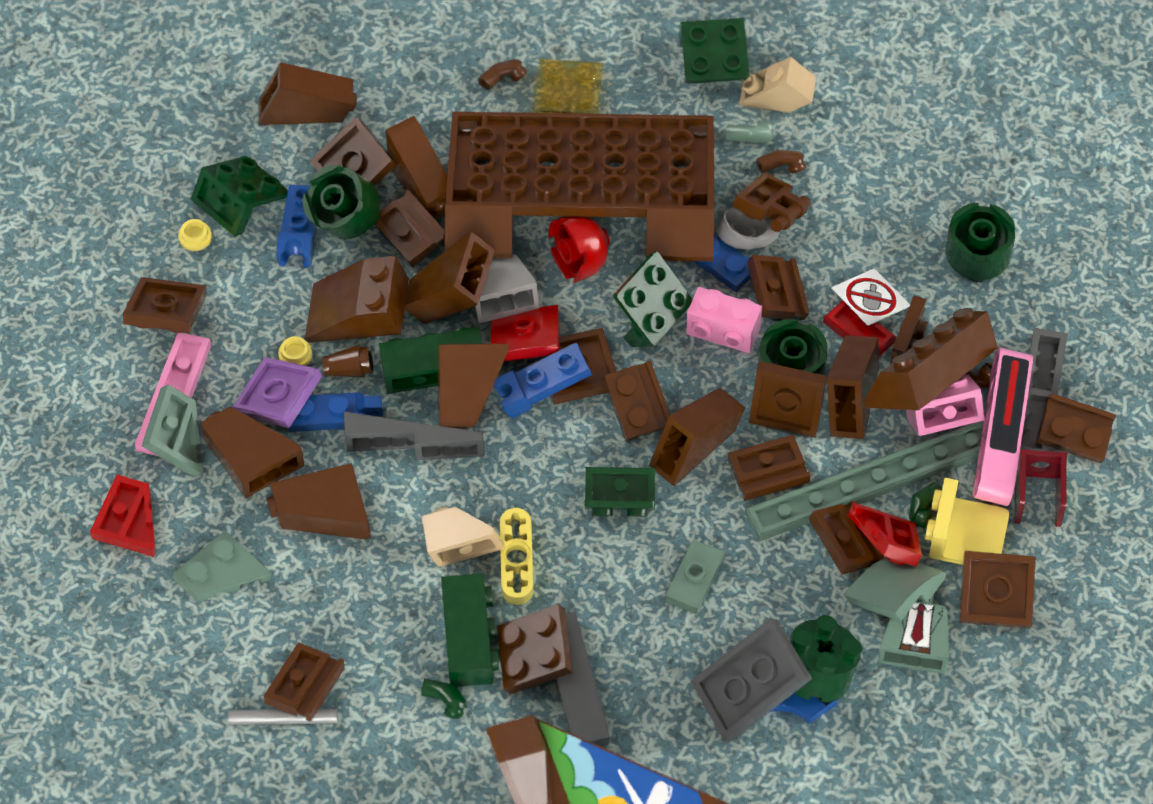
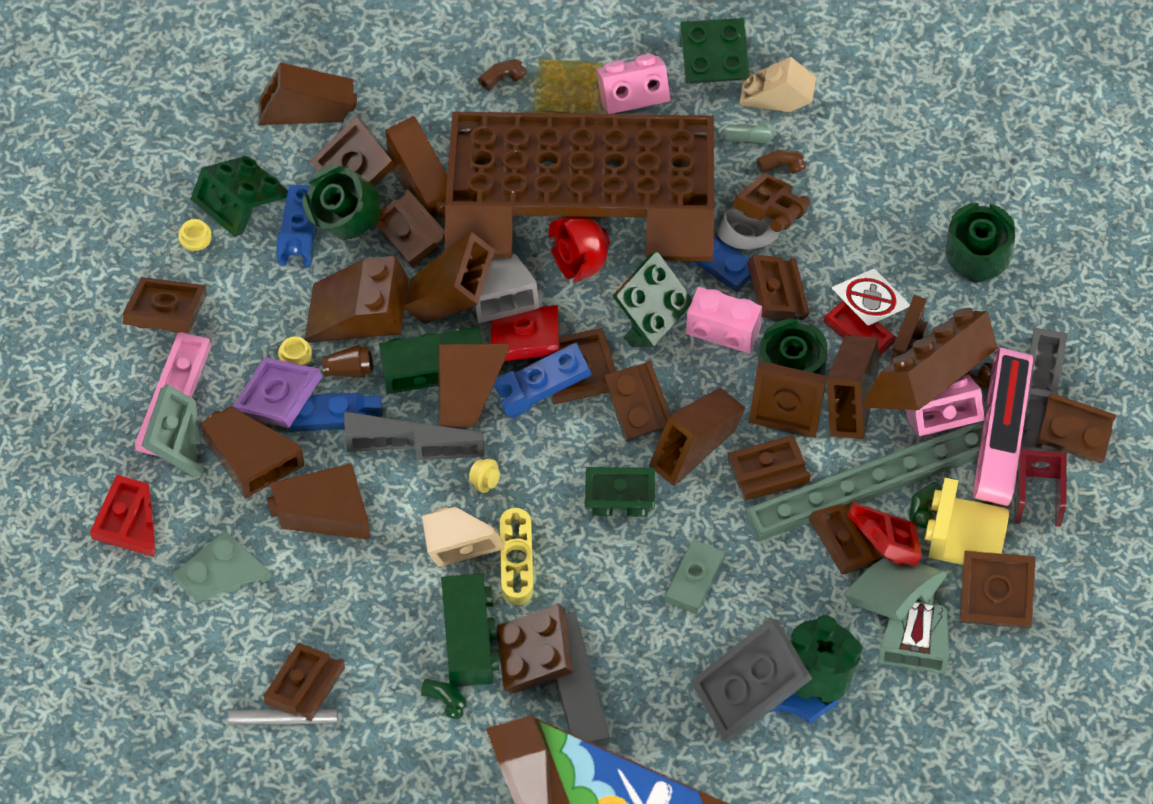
(484, 475): none -> light yellow plate
(633, 84): none -> bright pink brick

